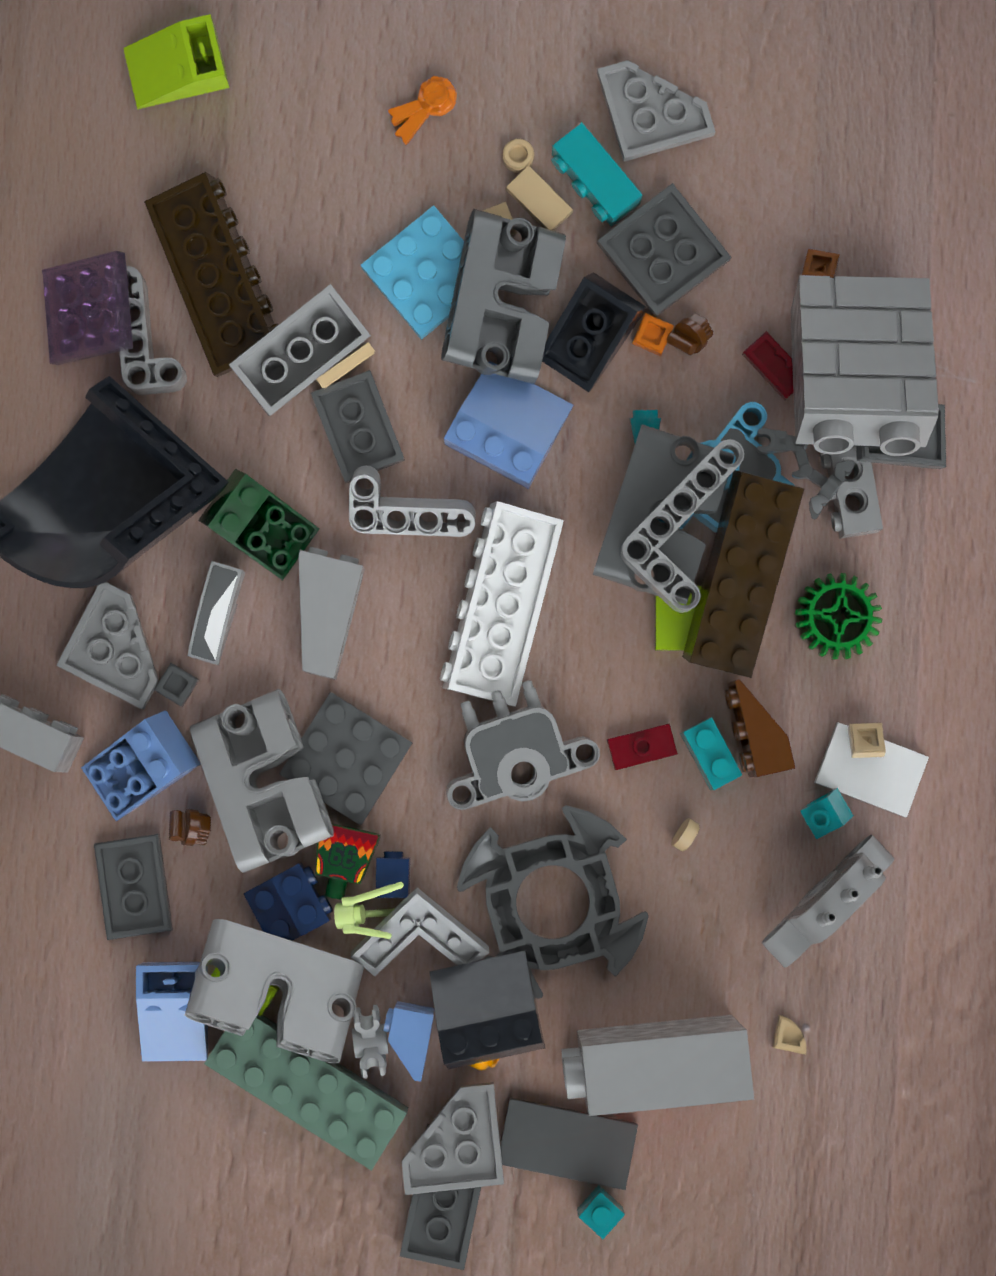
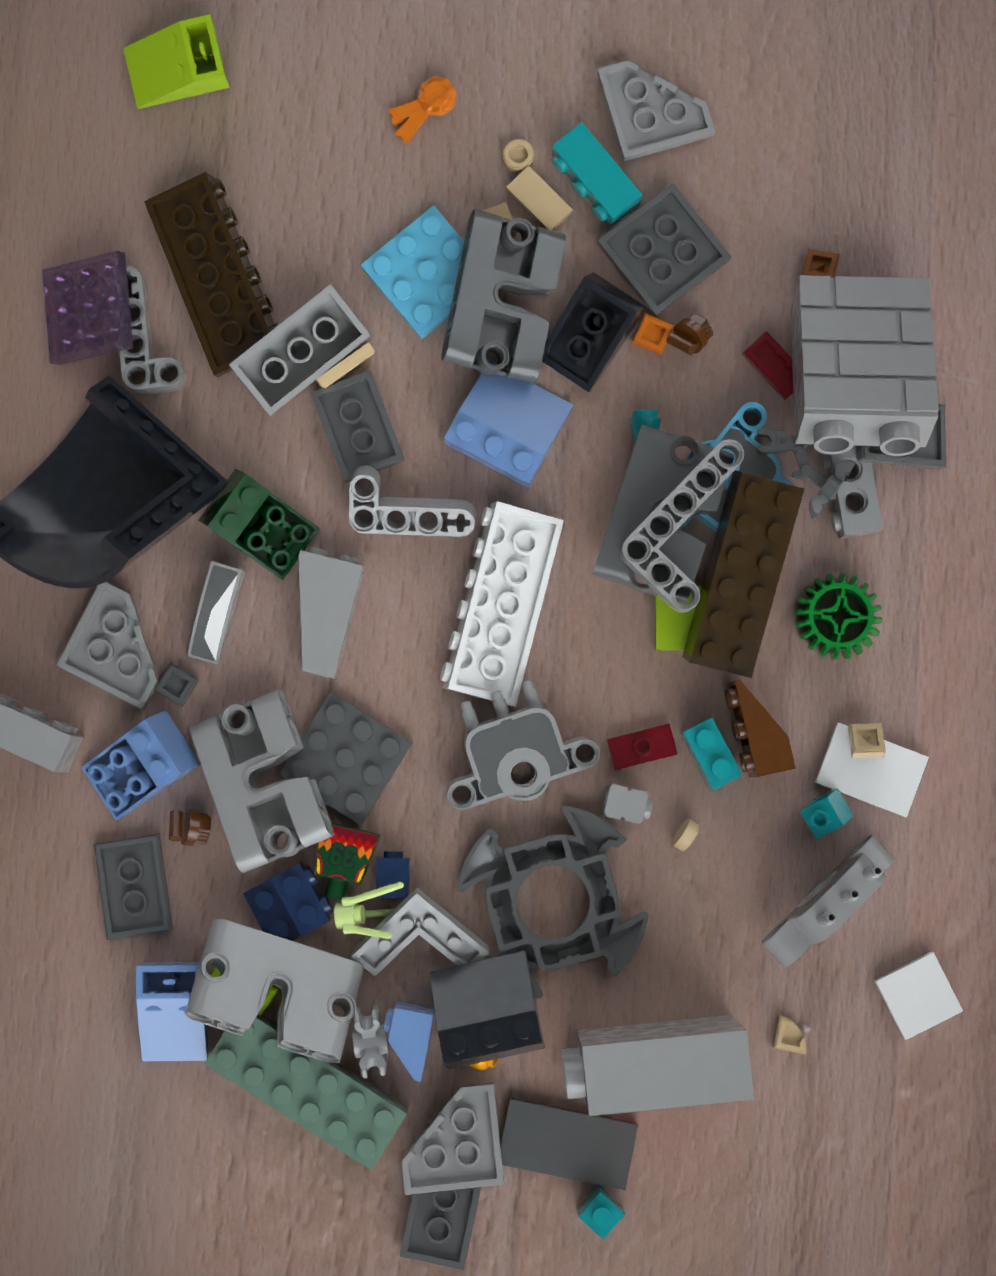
(626, 804): none -> light grey brick
(918, 995): none -> white tile

